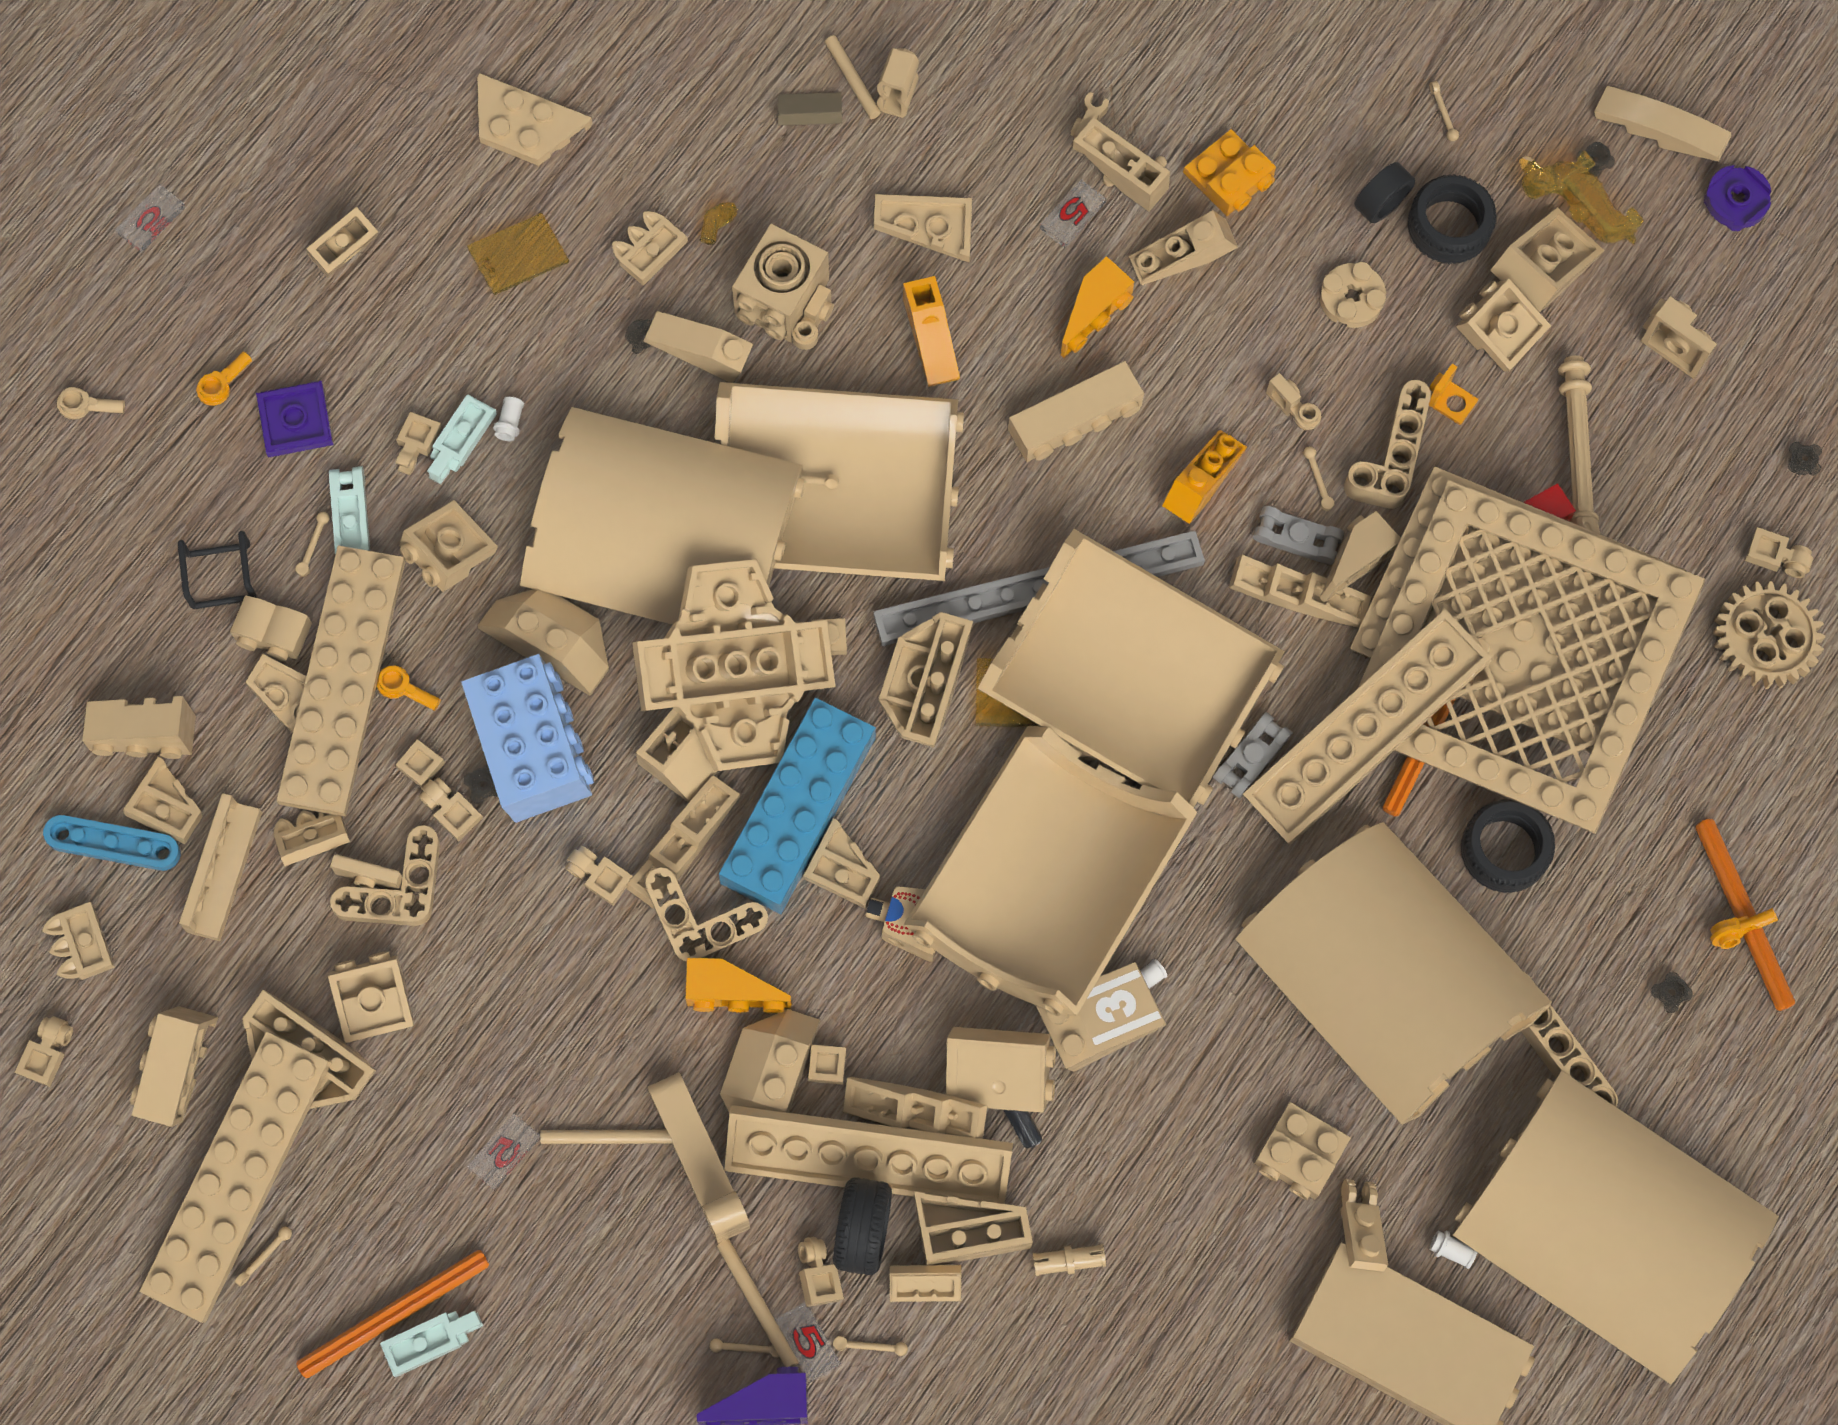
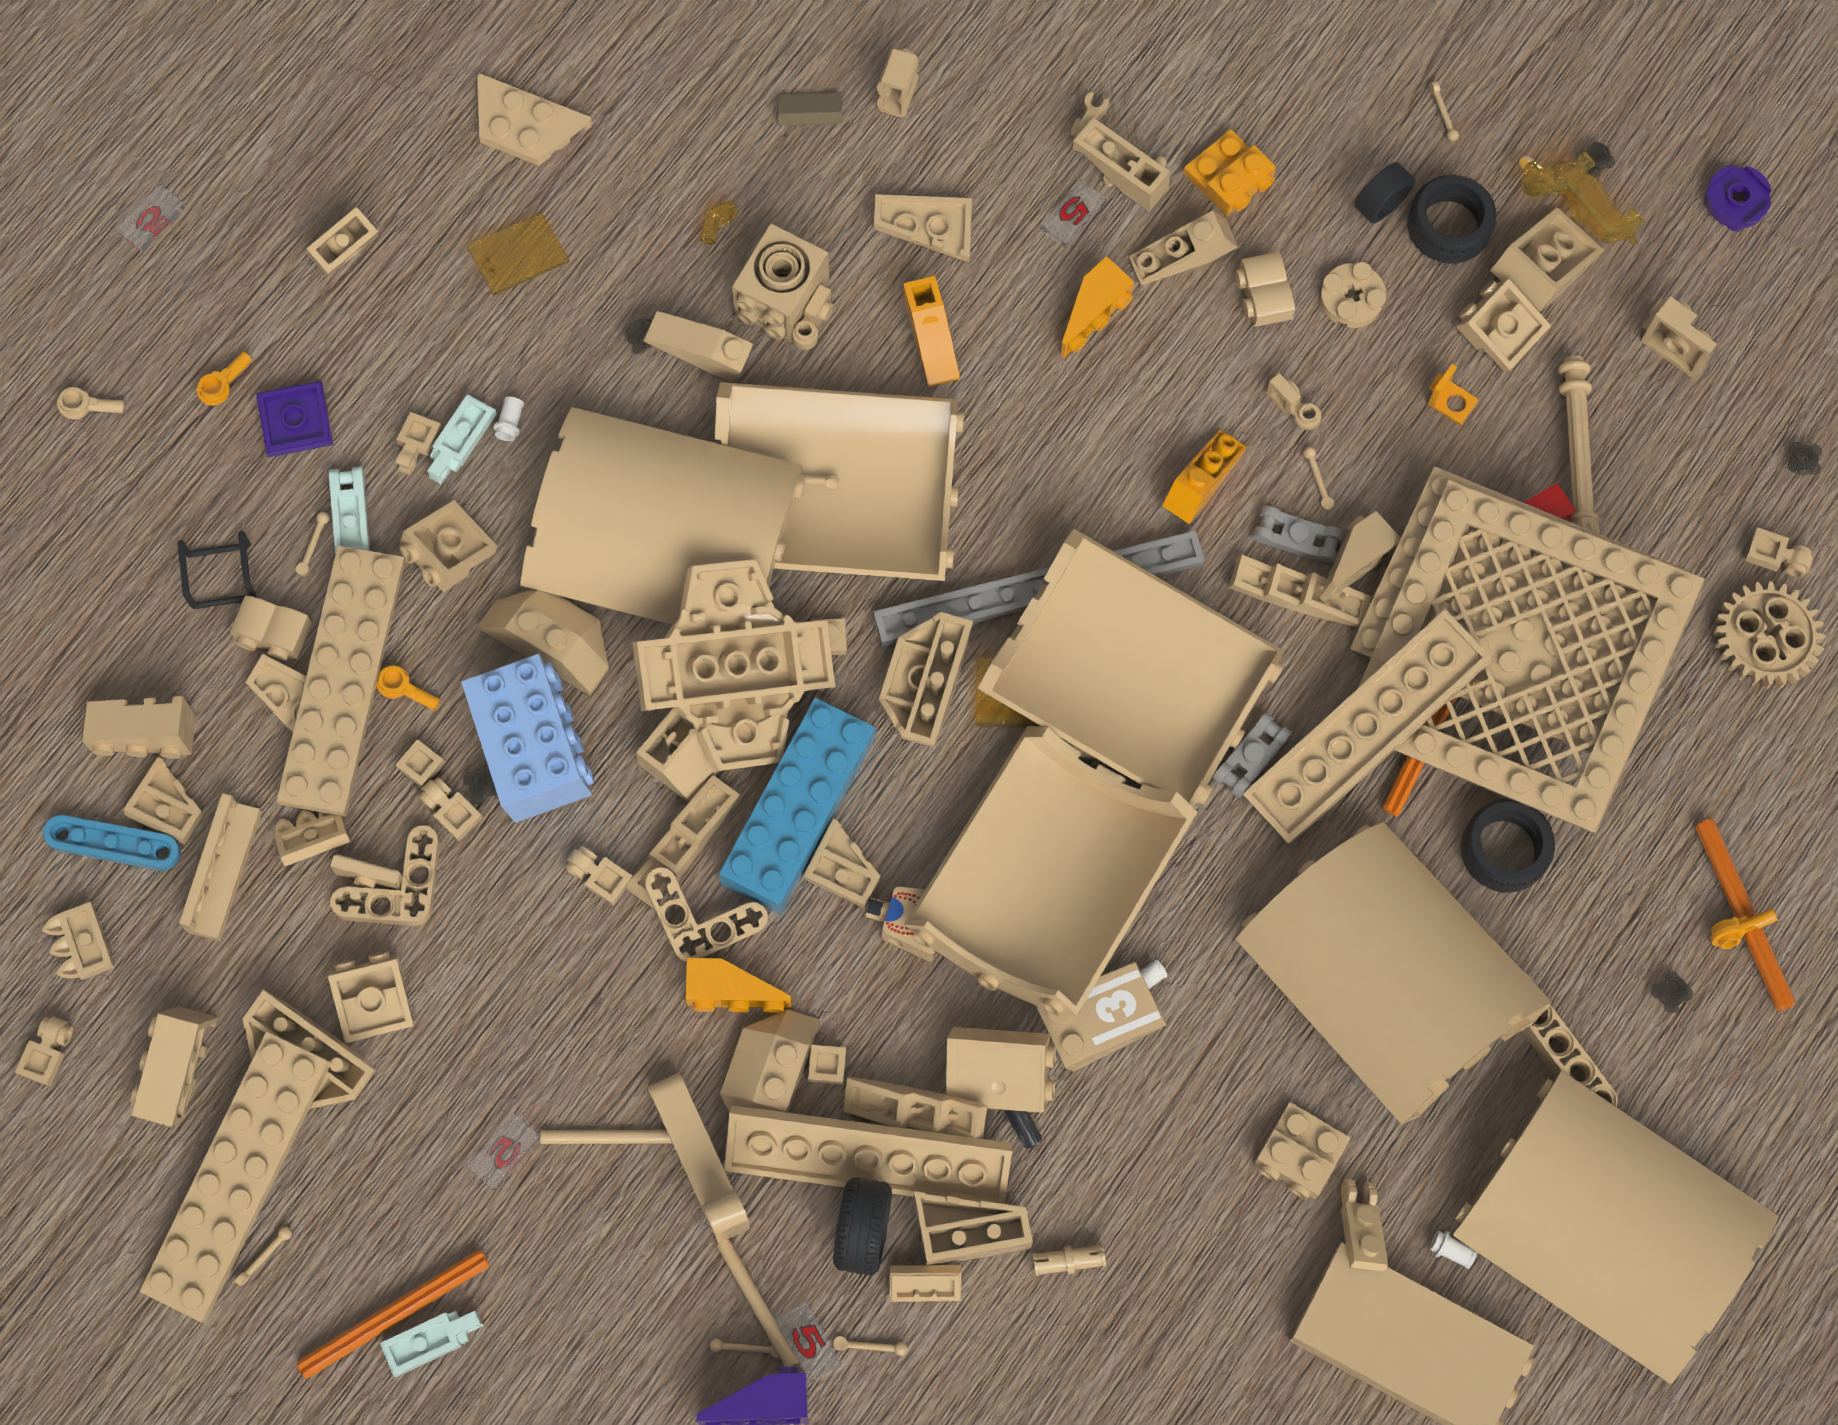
(651, 248): tan plate -> none
(819, 1282): tan plate -> none
(852, 77): tan bar -> none
(1076, 412): tan brick -> none
(1266, 289): none -> tan brick
(1398, 444): tan beam -> none
(1663, 122): tan slope -> none

